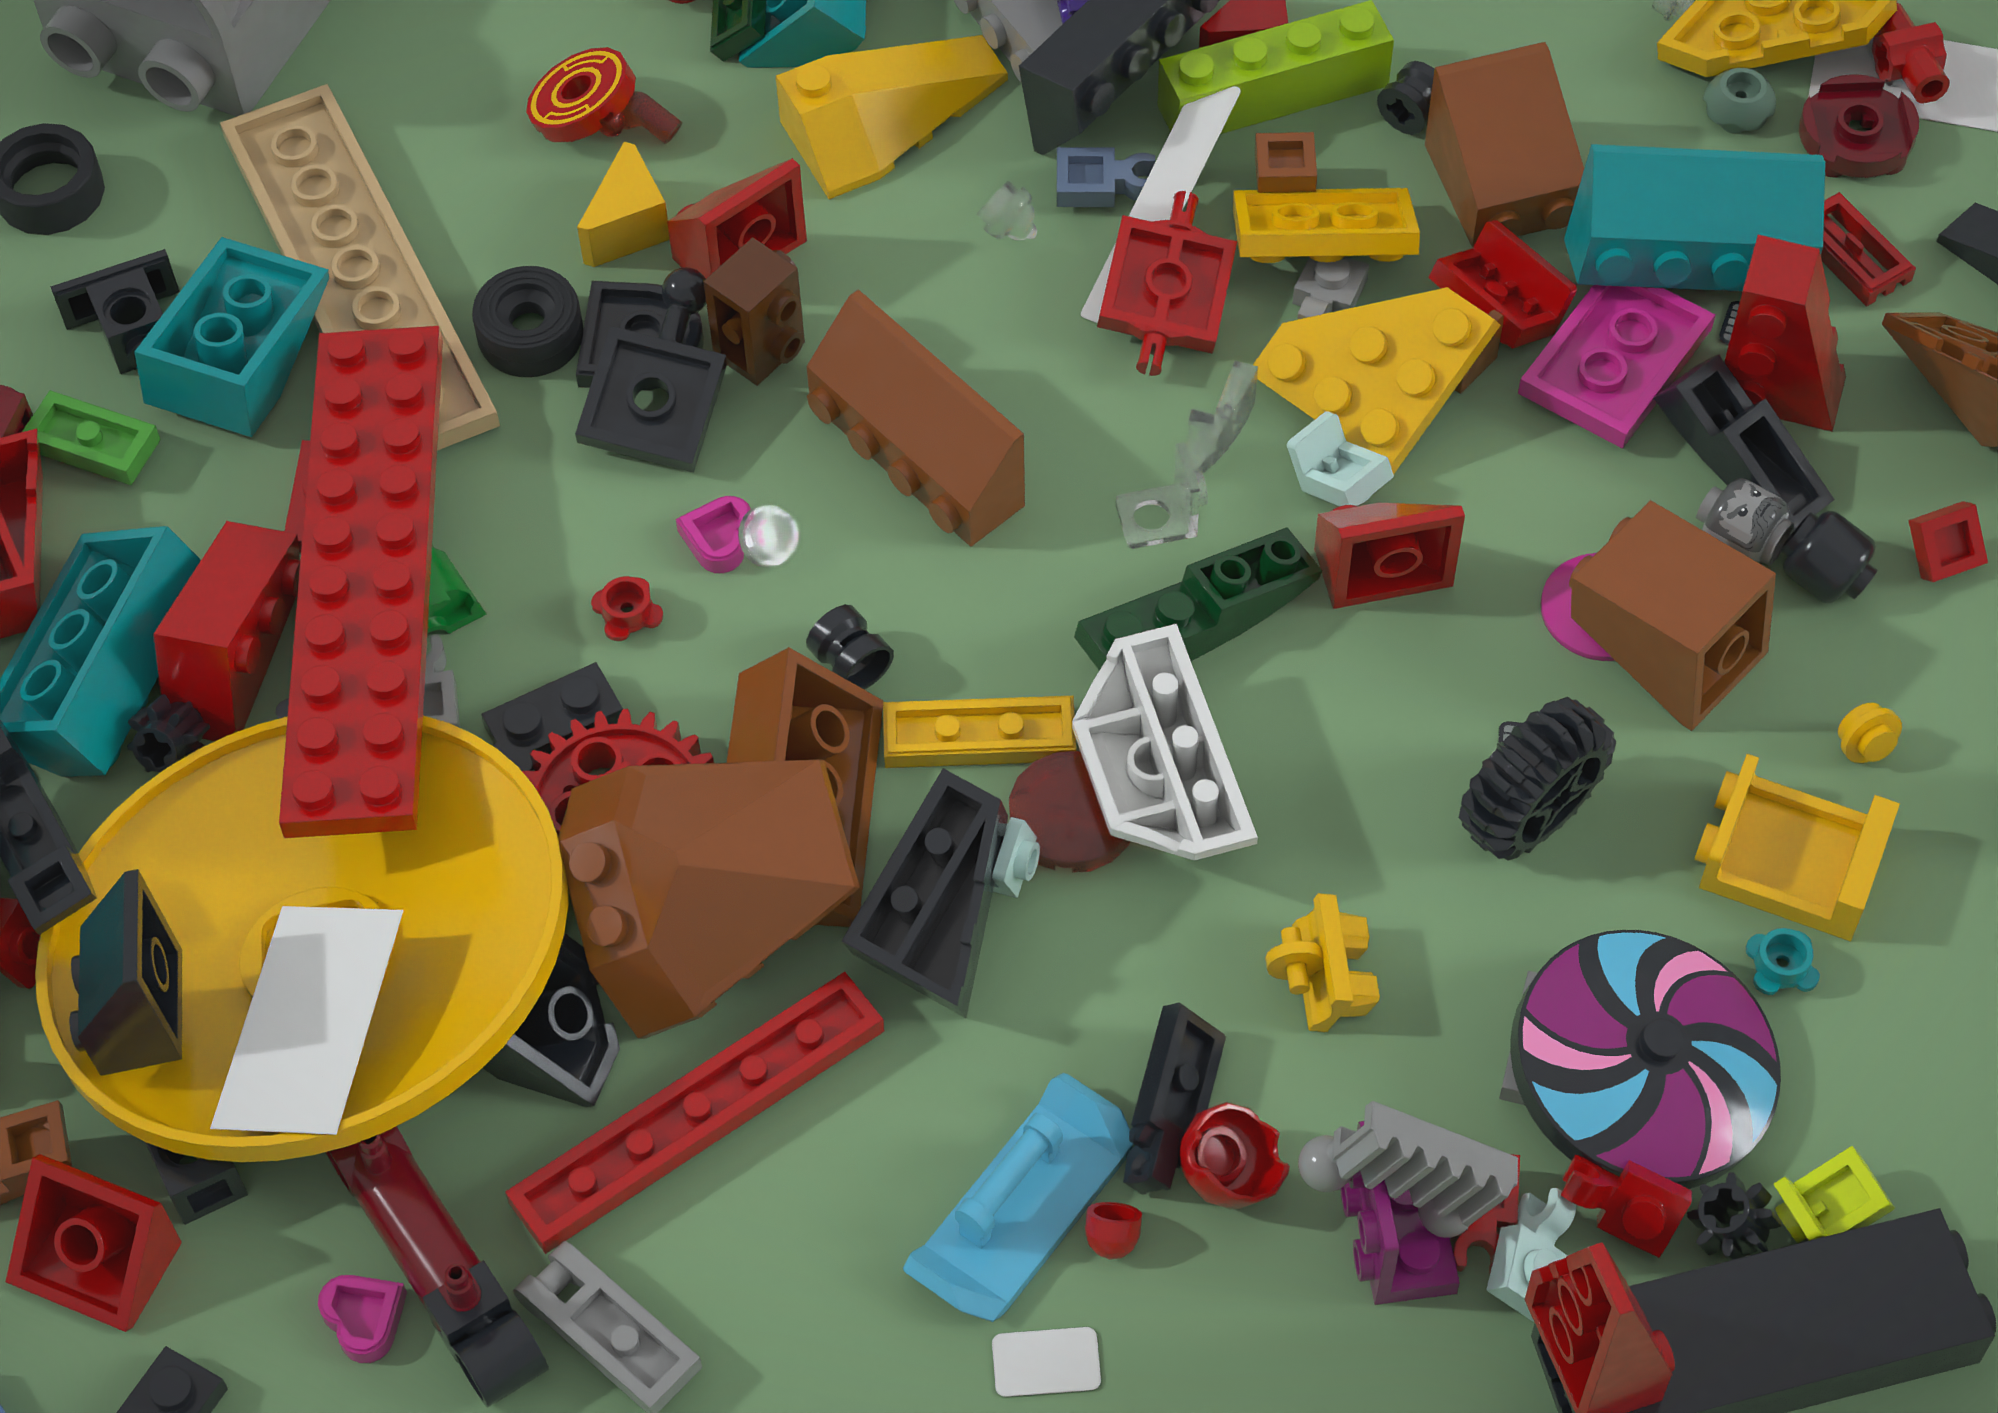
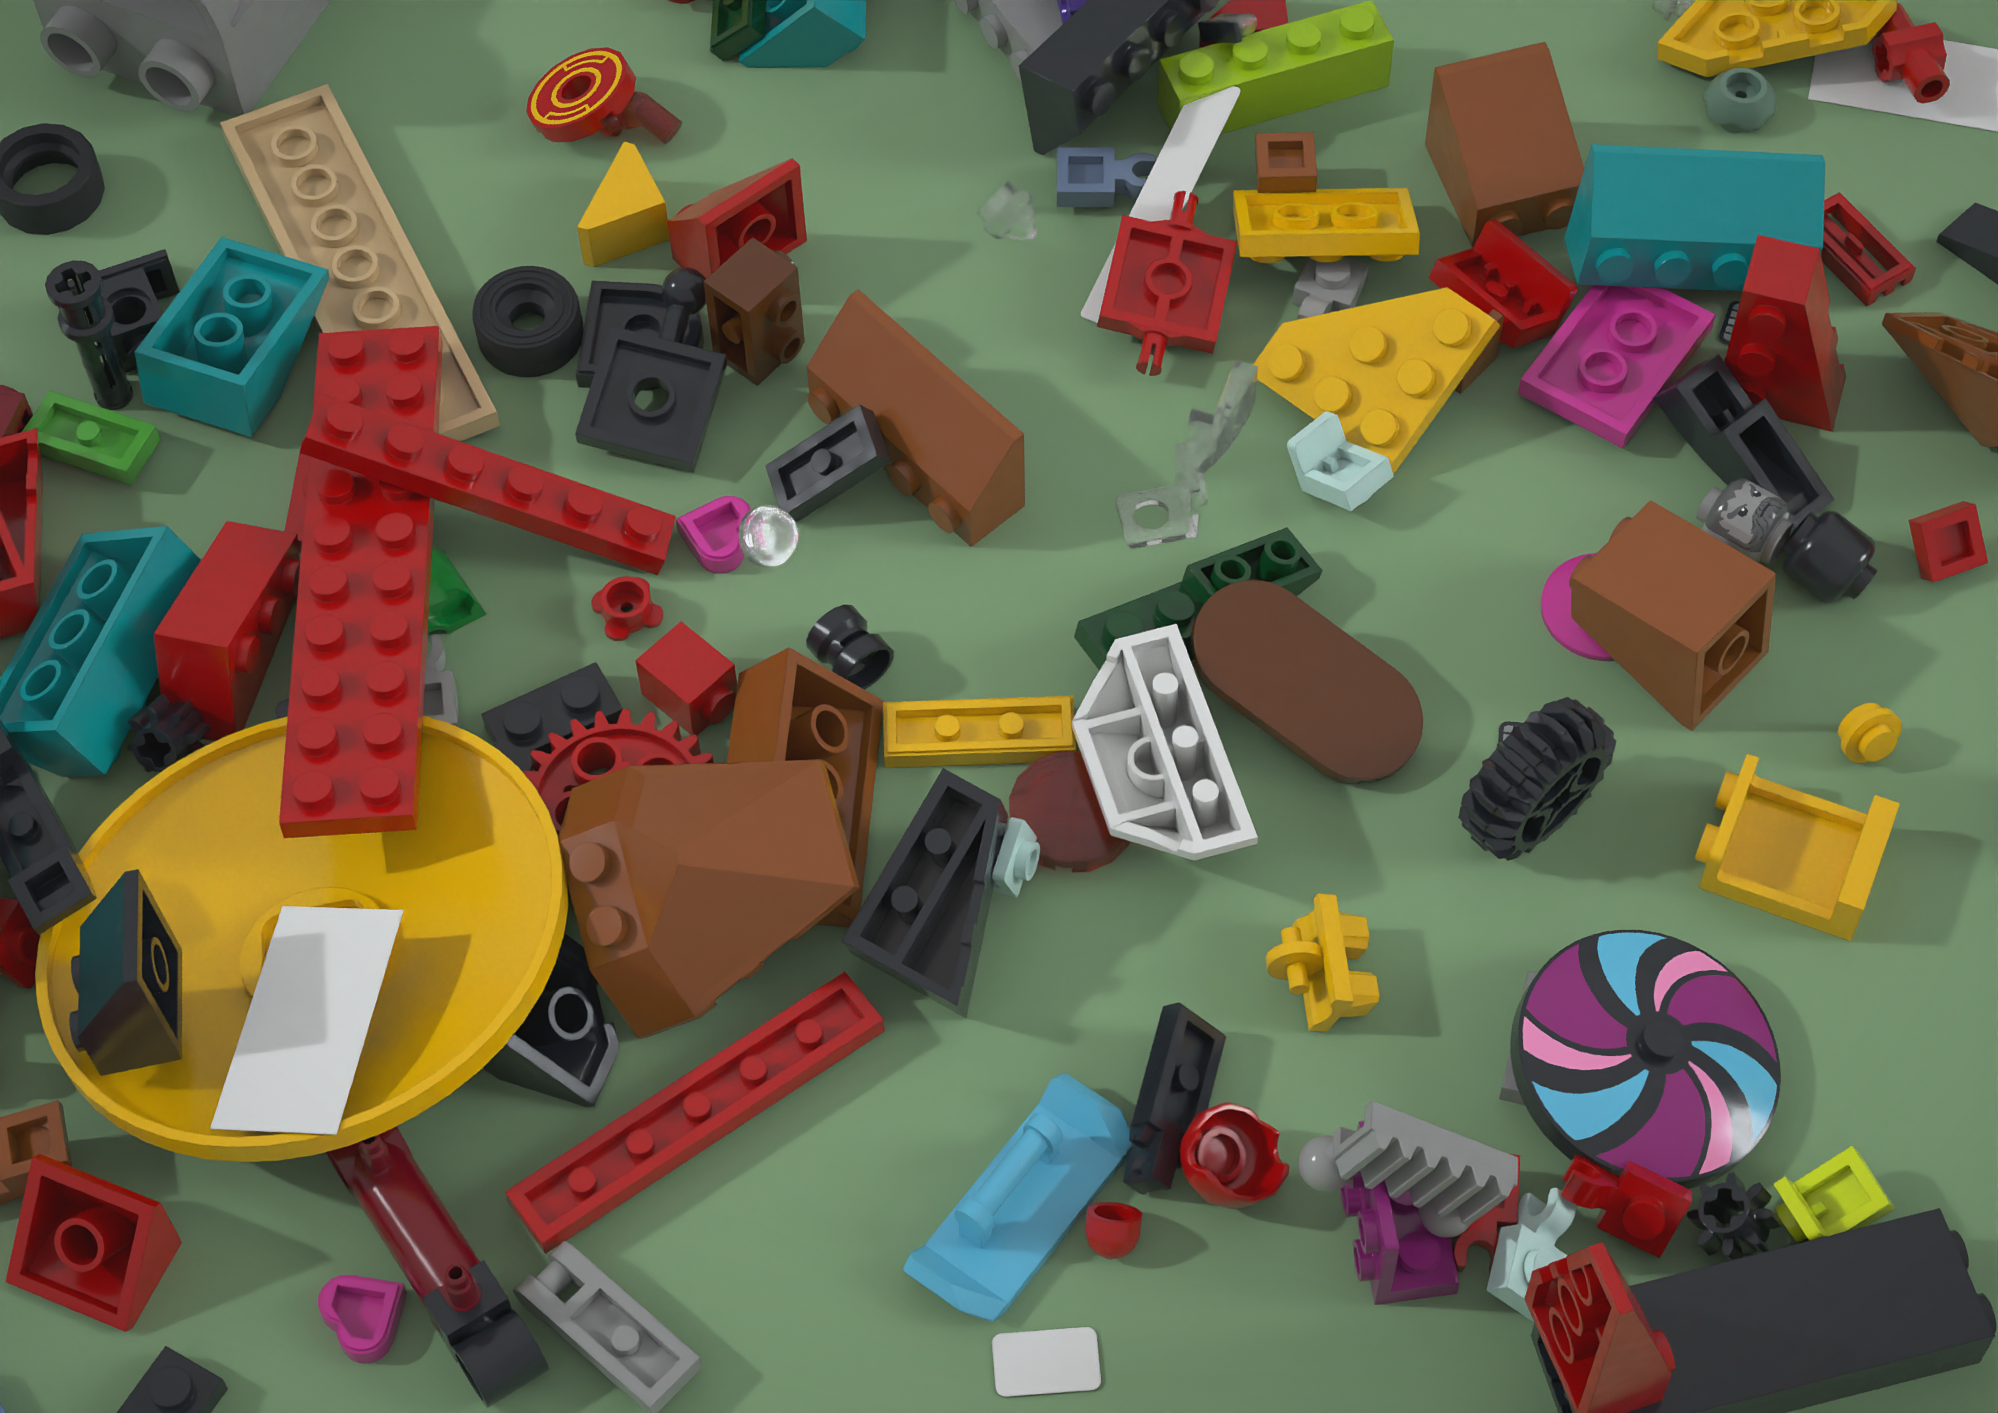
(106, 377): none -> black pin
(197, 1186): black brick -> none
(488, 484): none -> red plate
(688, 679): none -> red brick
(828, 463): none -> black plate
(873, 105): yellow wedge -> none
(1227, 28): none -> black piece
(1306, 682): none -> reddish brown tile
(1387, 550): red slope -> none
(1408, 99): black wheel -> none
(1786, 945): teal plate -> none
(1856, 153): dark red plate -> none

